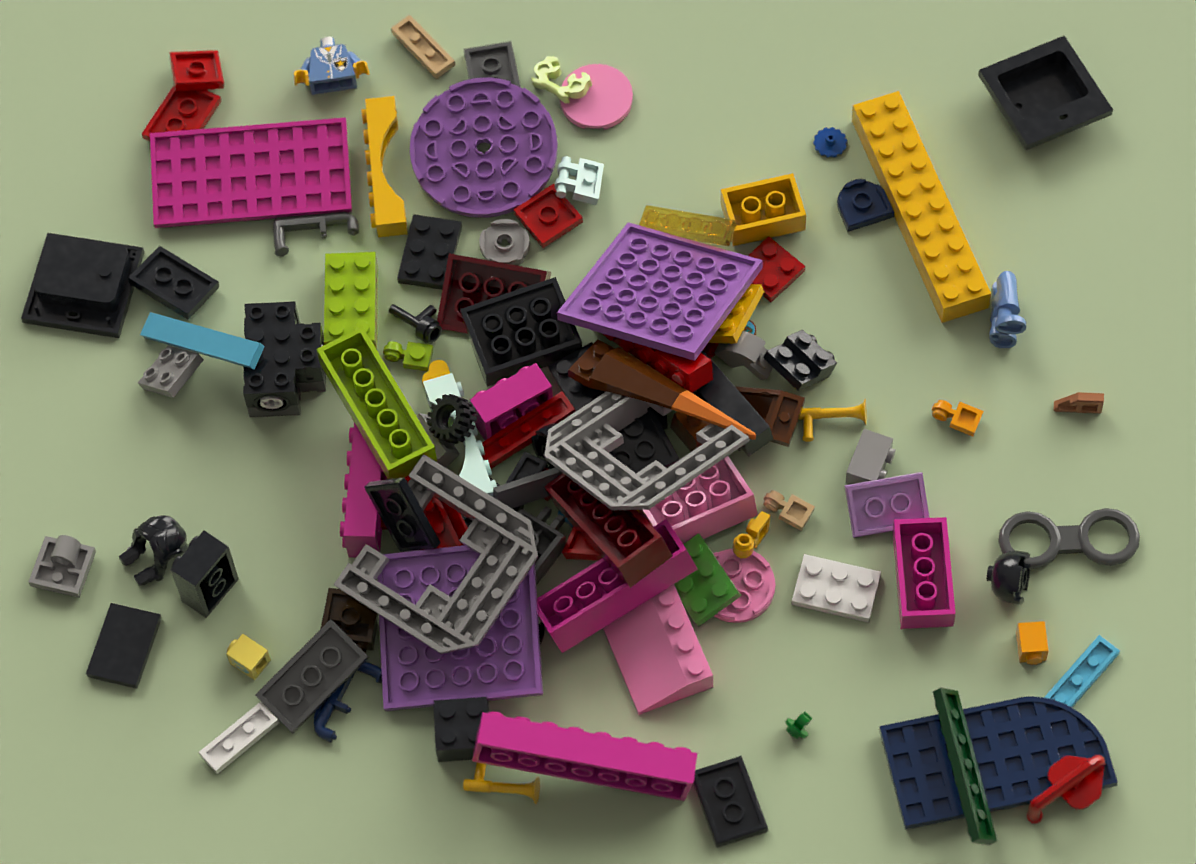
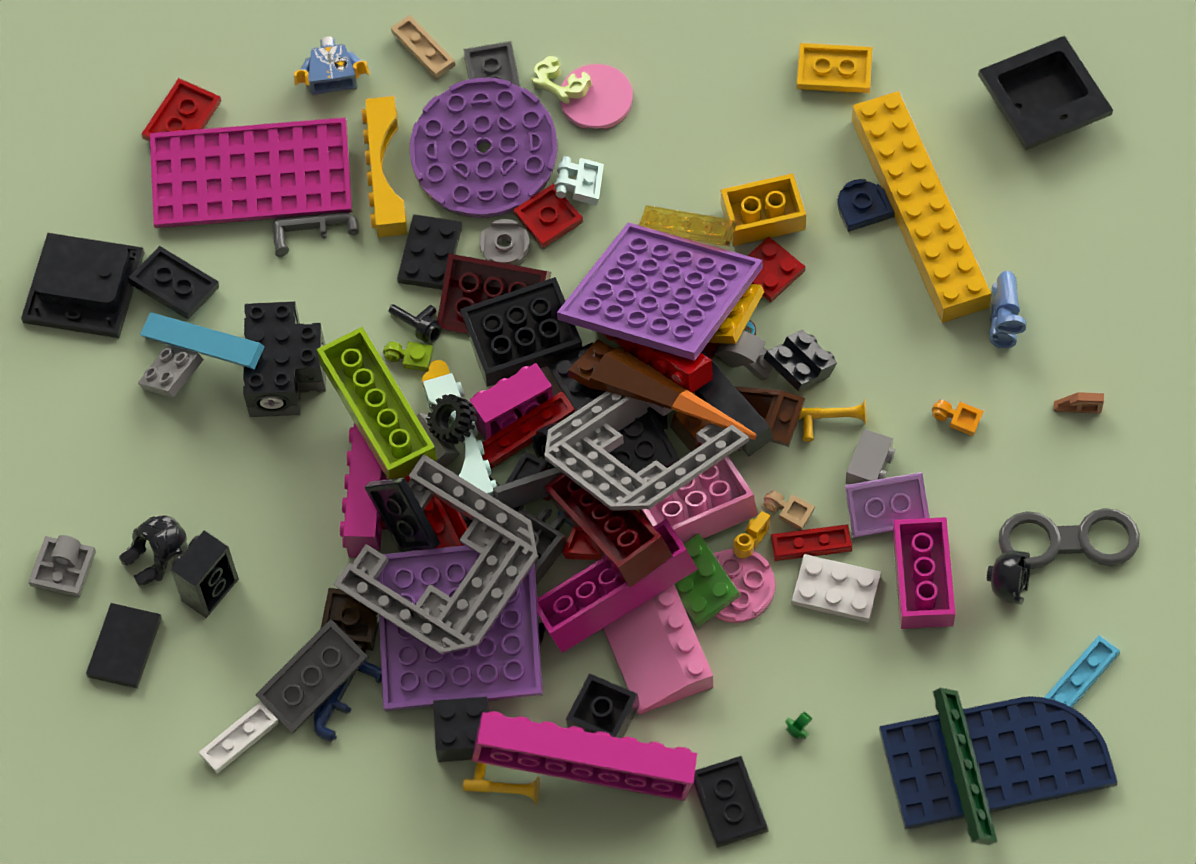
(196, 70): red tile -> none
(248, 656): light yellow brick -> none
(350, 295): lime brick -> none
(603, 707): none -> black brick
(811, 542): none -> red tile
(830, 142): blue piece -> none
(834, 68): none -> yellow plate
(1032, 642): light orange brick -> none
(1075, 780): red piece -> none

